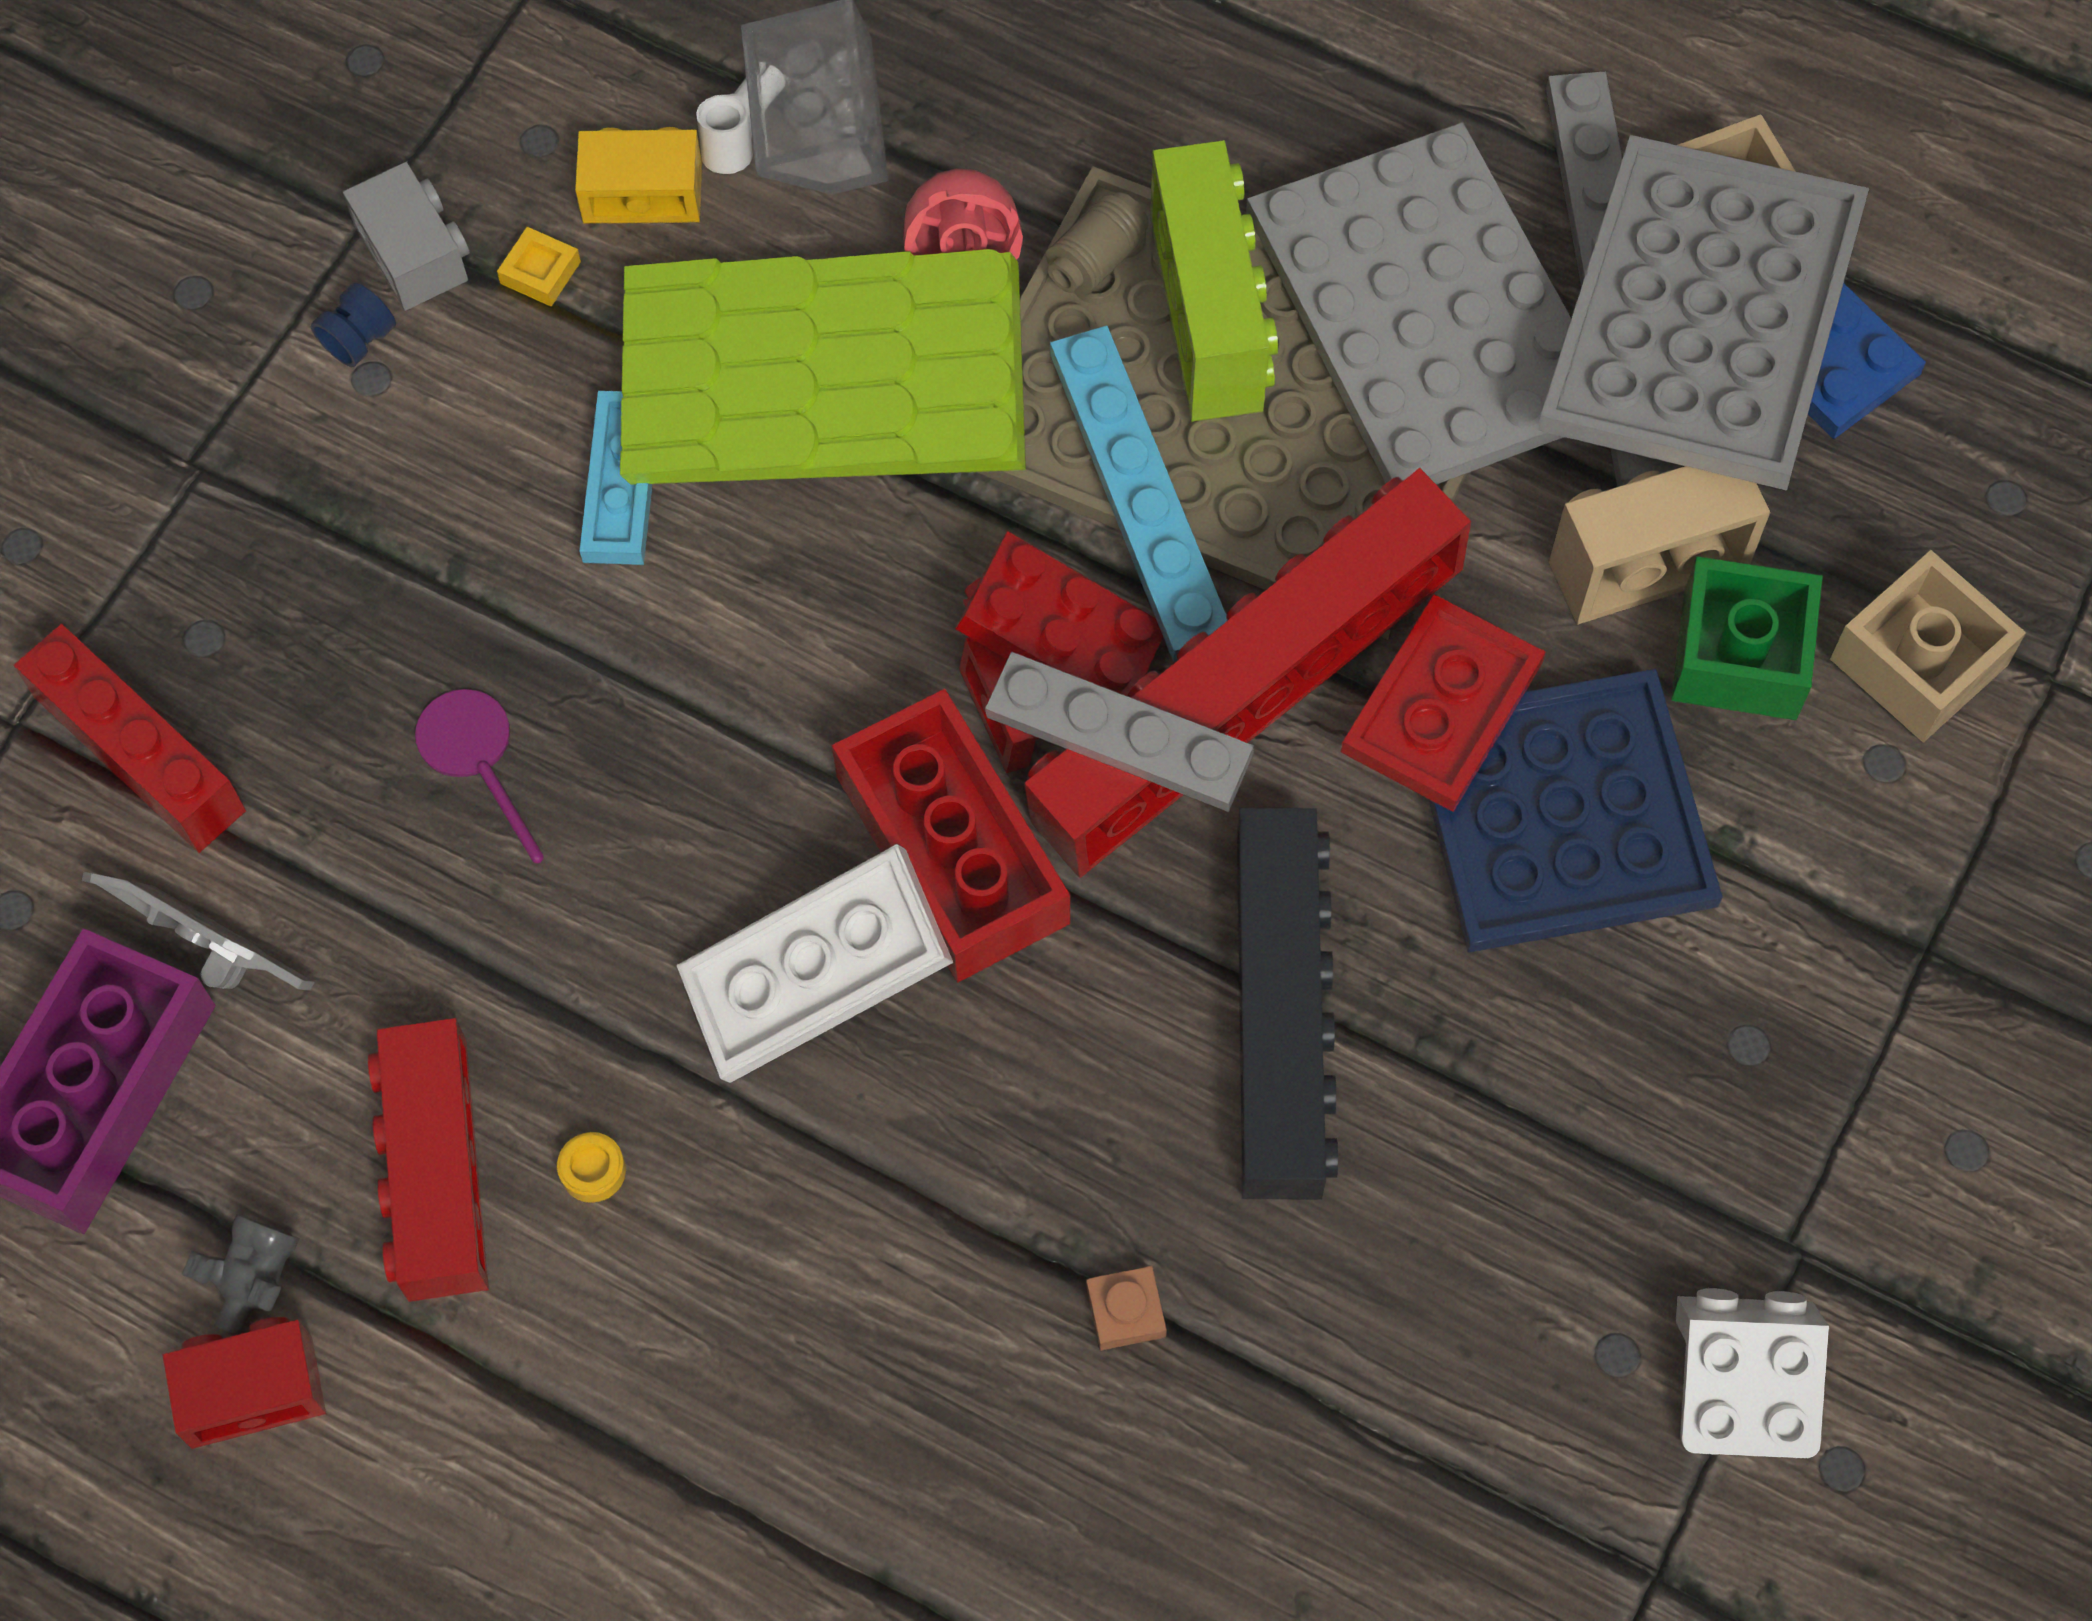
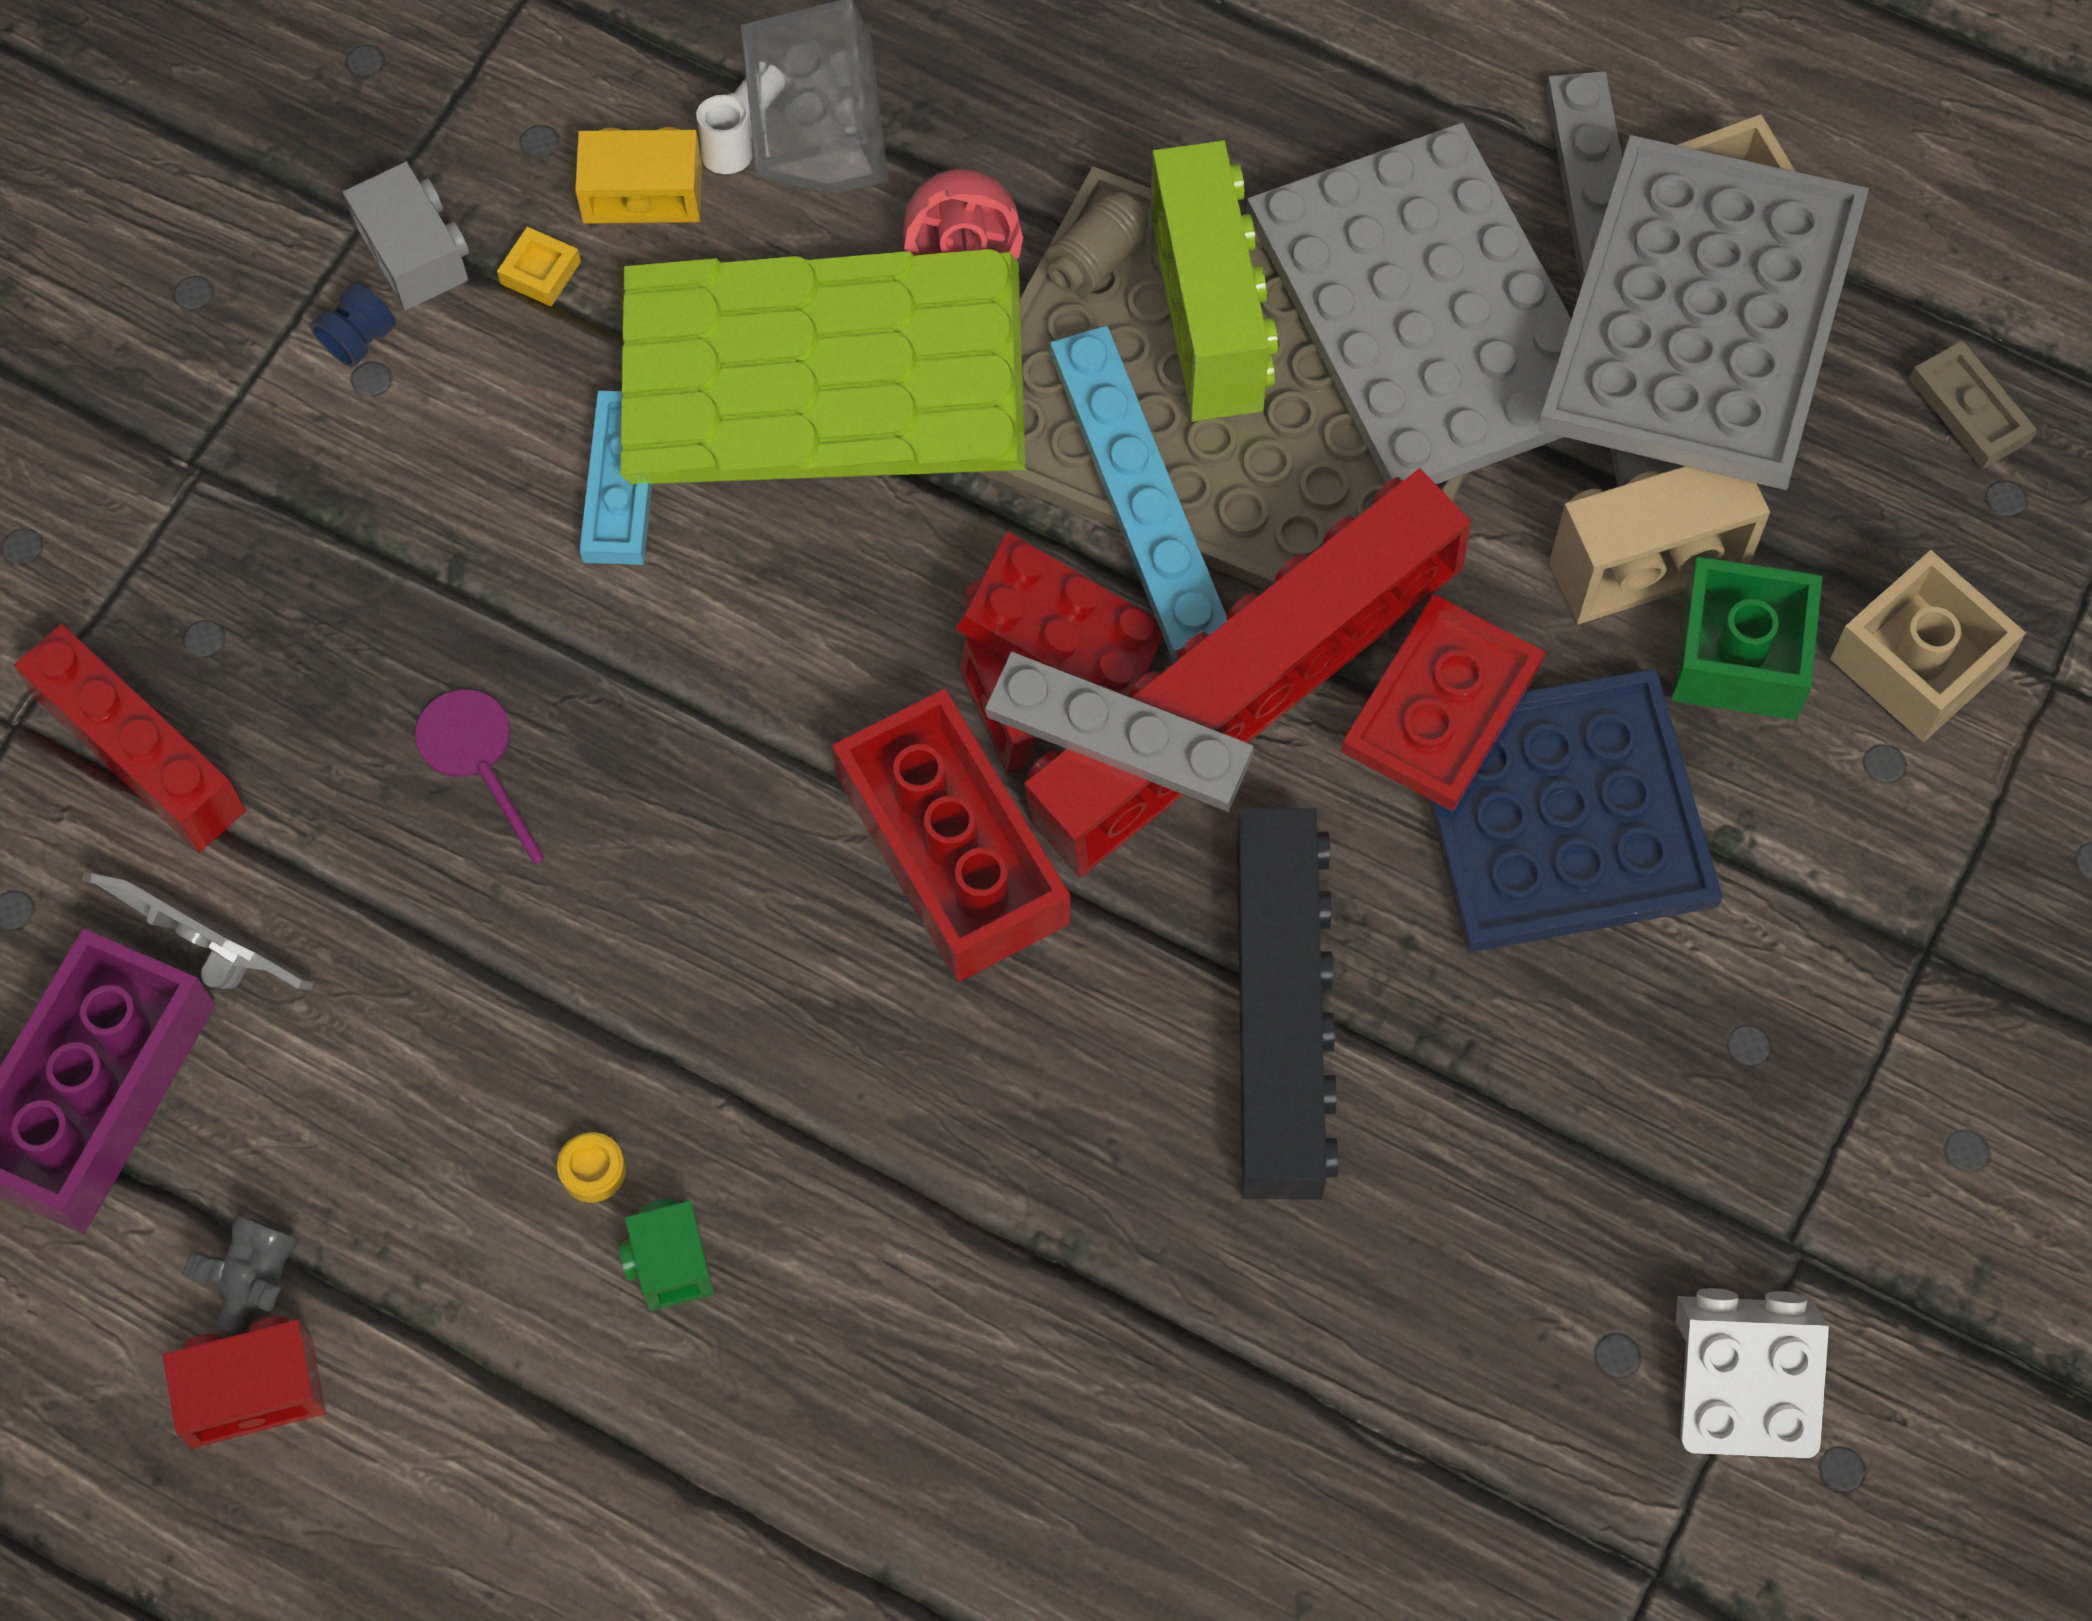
(430, 1161): red brick -> none
(666, 1254): none -> green brick
(814, 963): white tile -> none
(1126, 1308): nougat plate -> none
(1859, 367): blue plate -> none
(1972, 404): none -> dark tan plate

